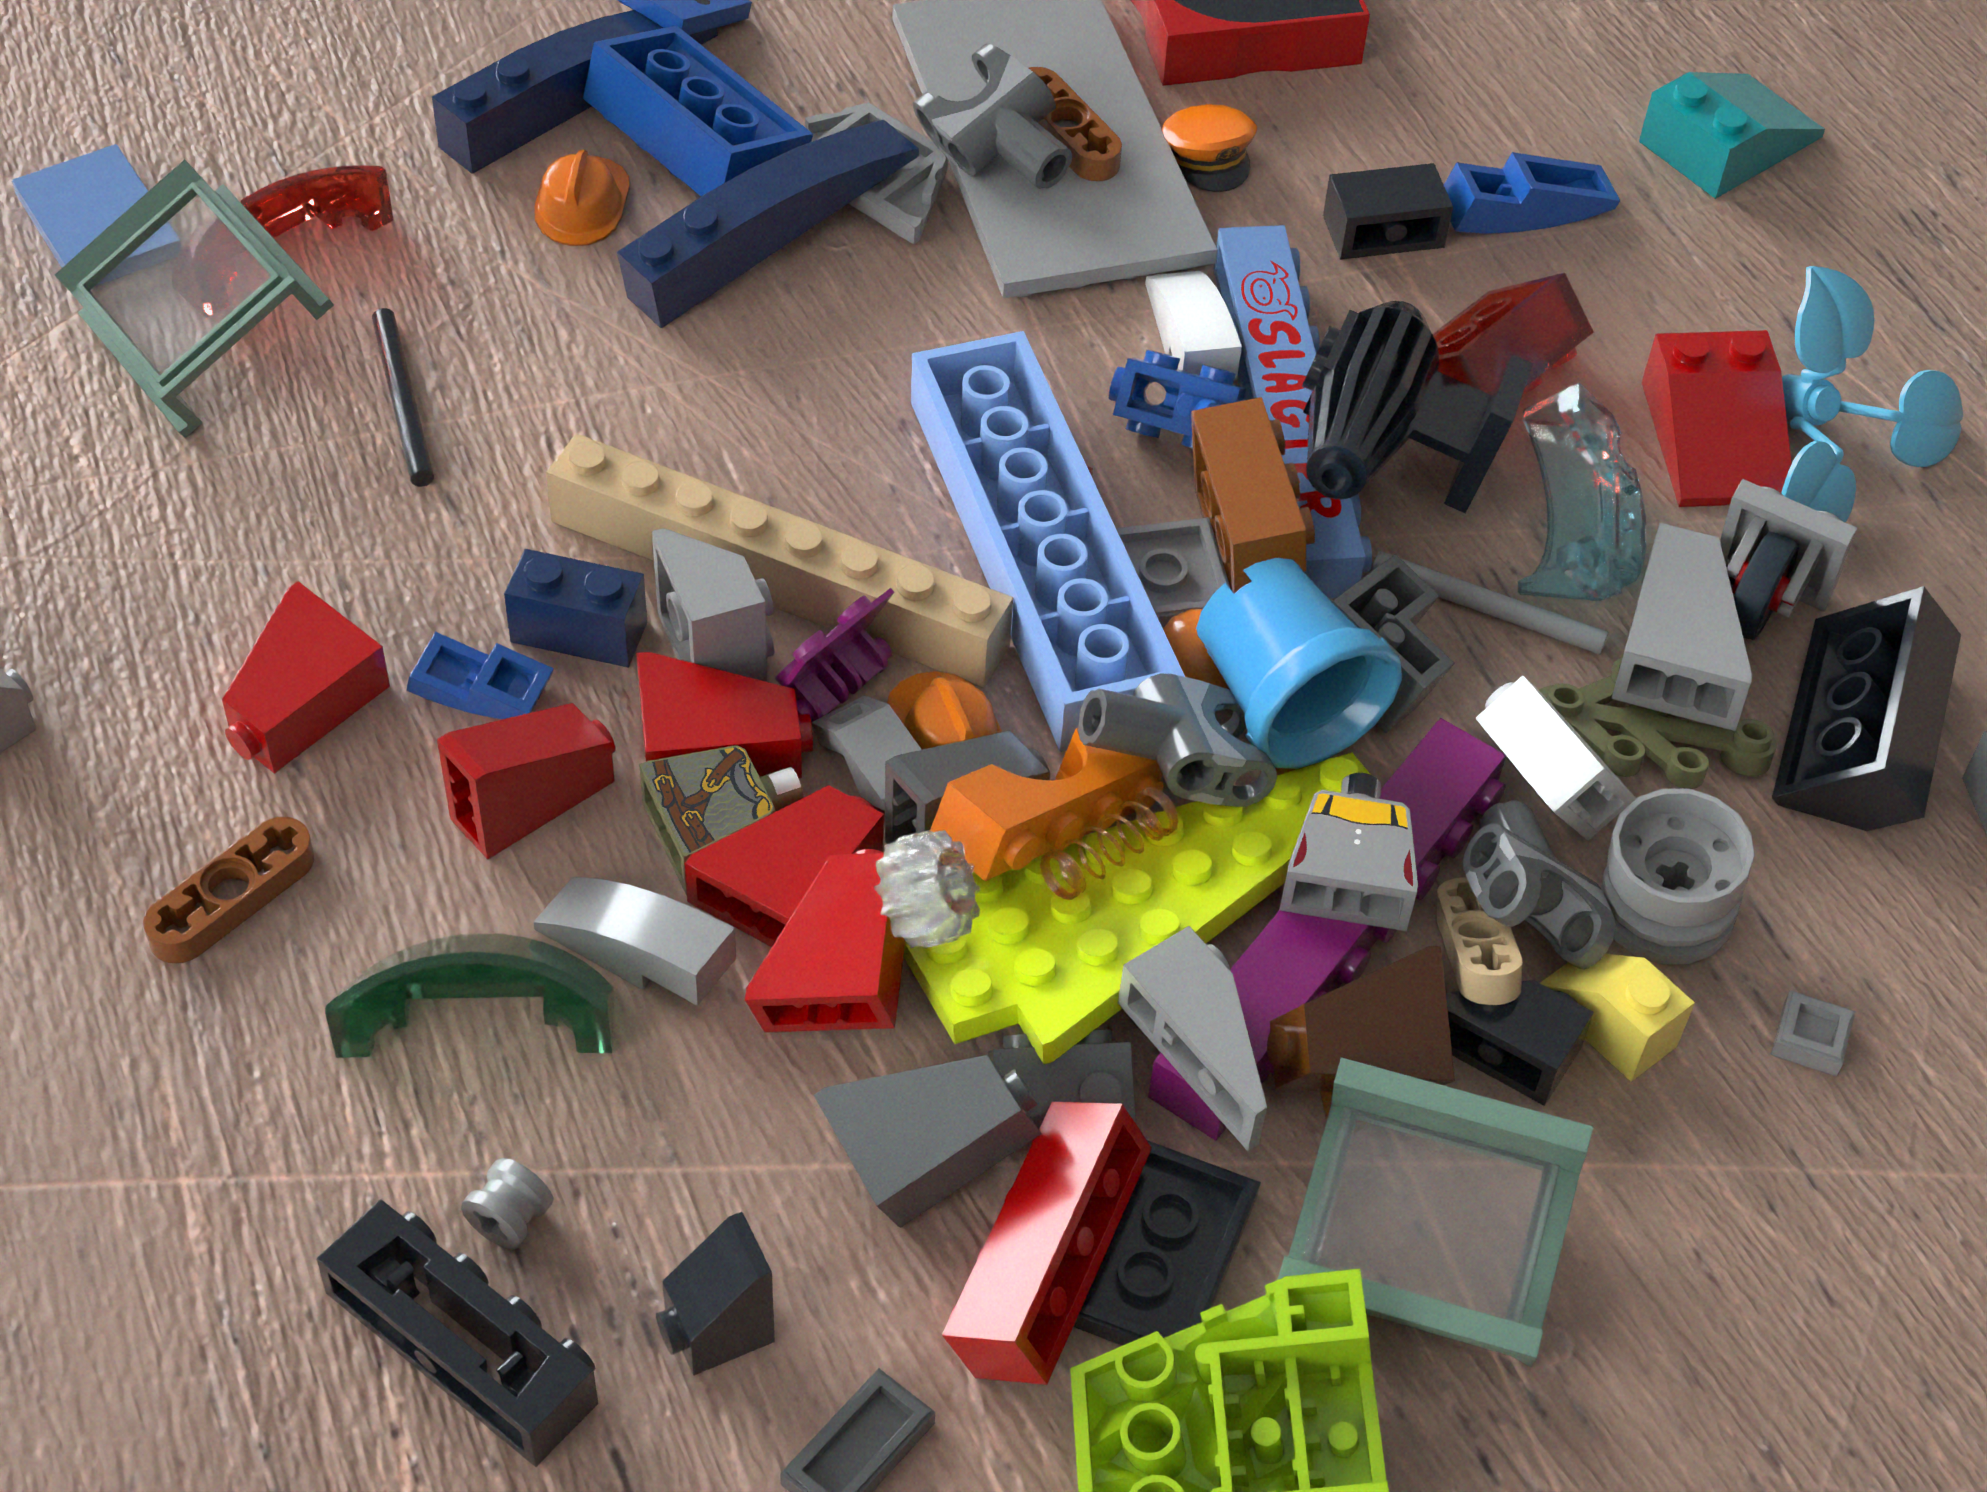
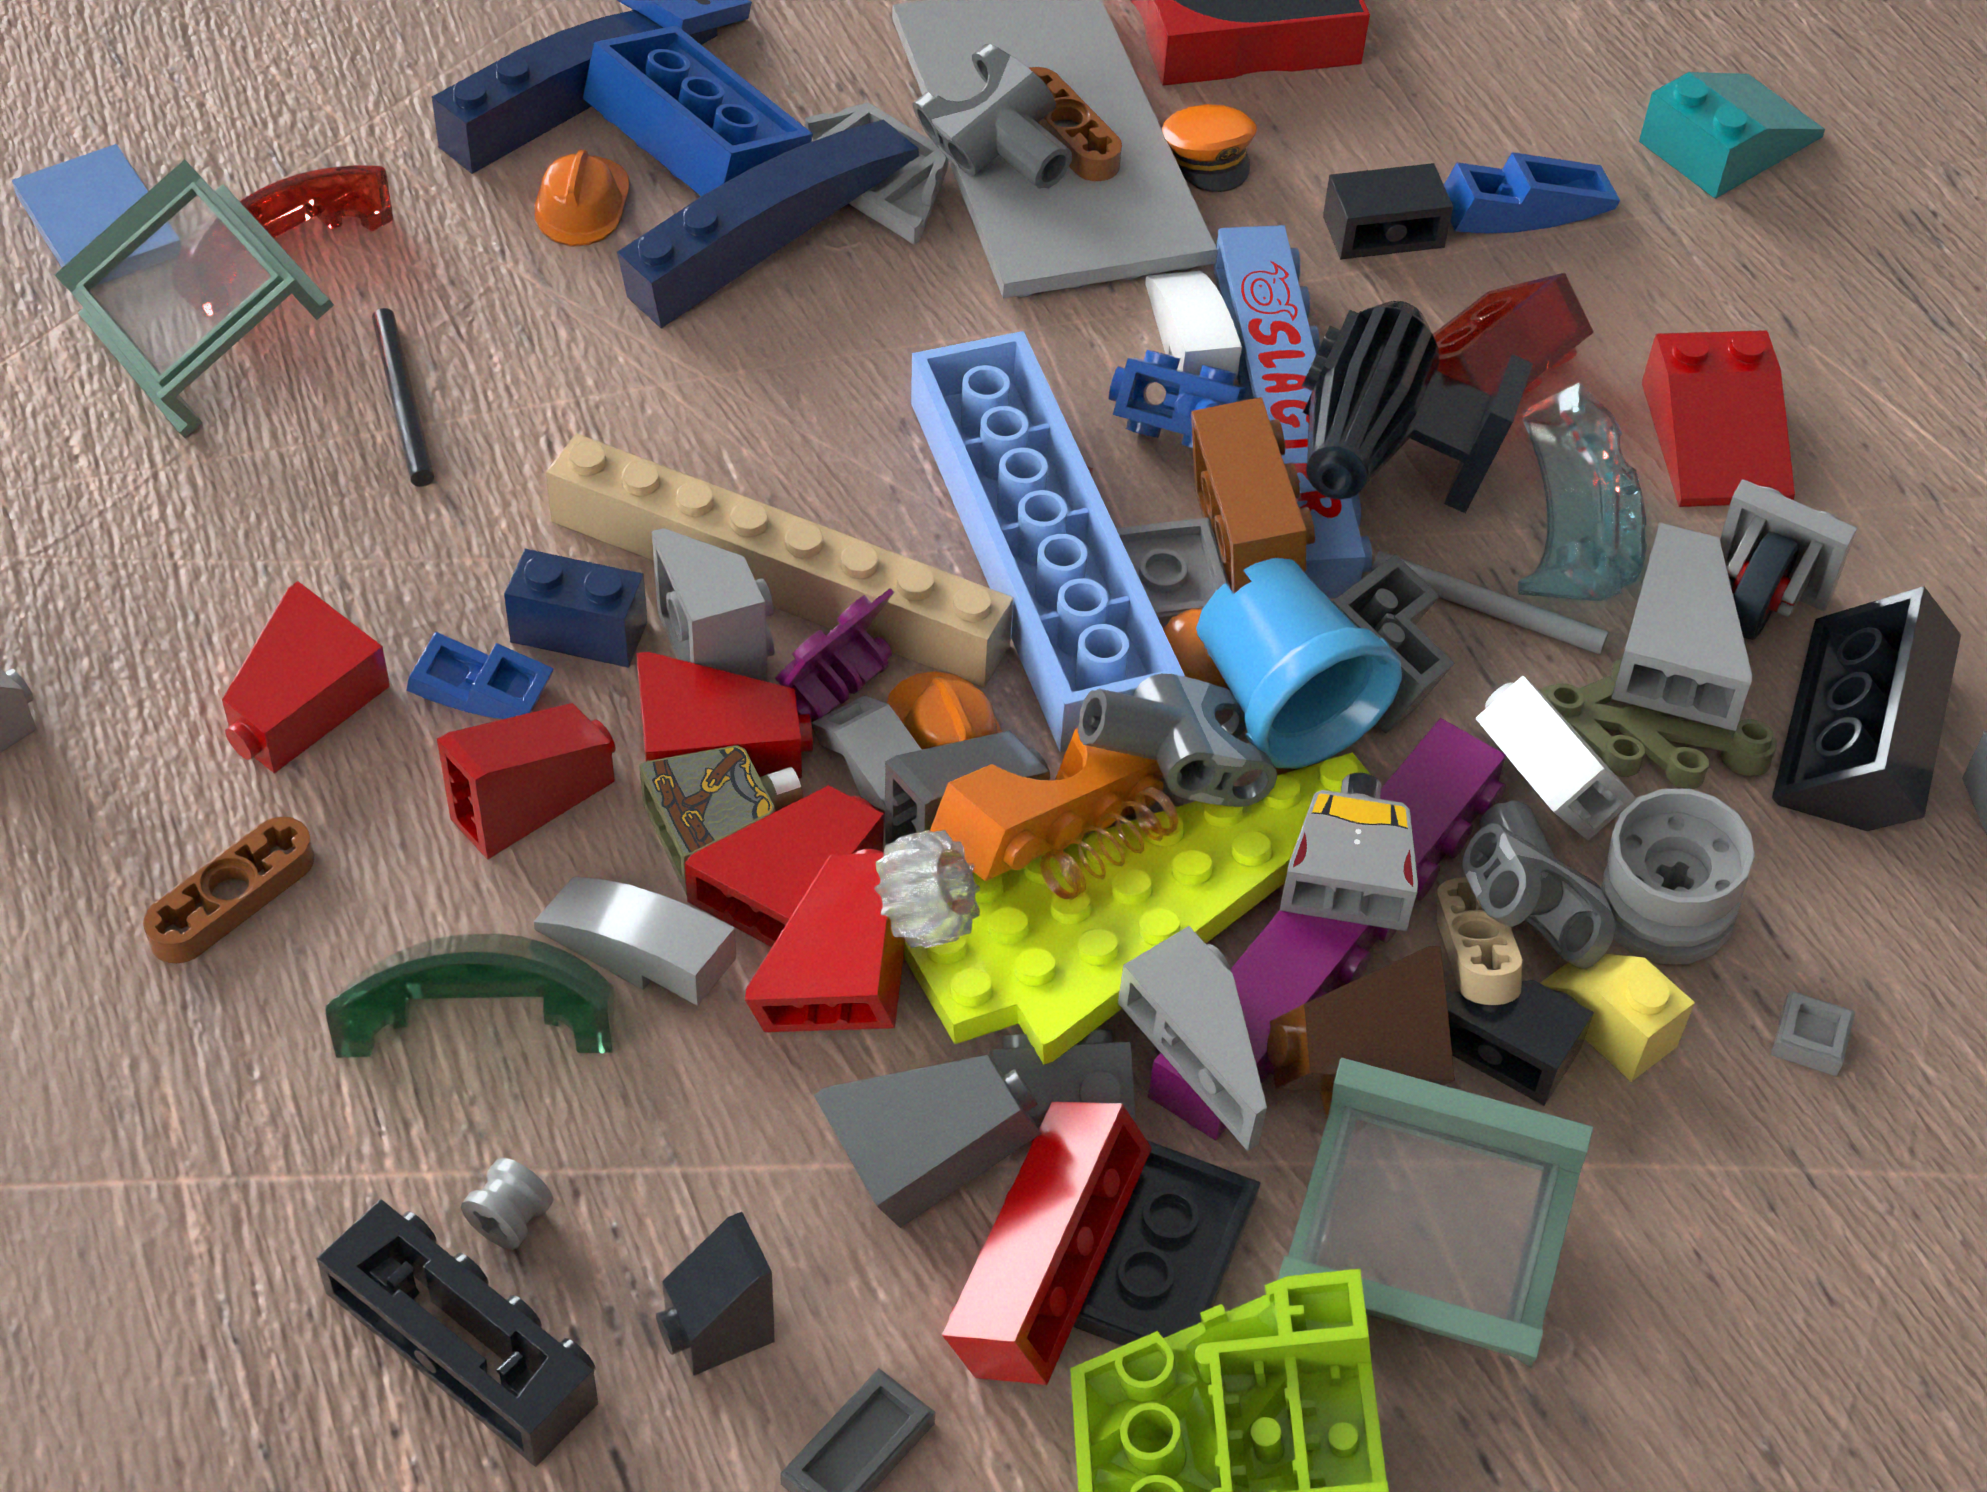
(1839, 325): medium azure plant -> none

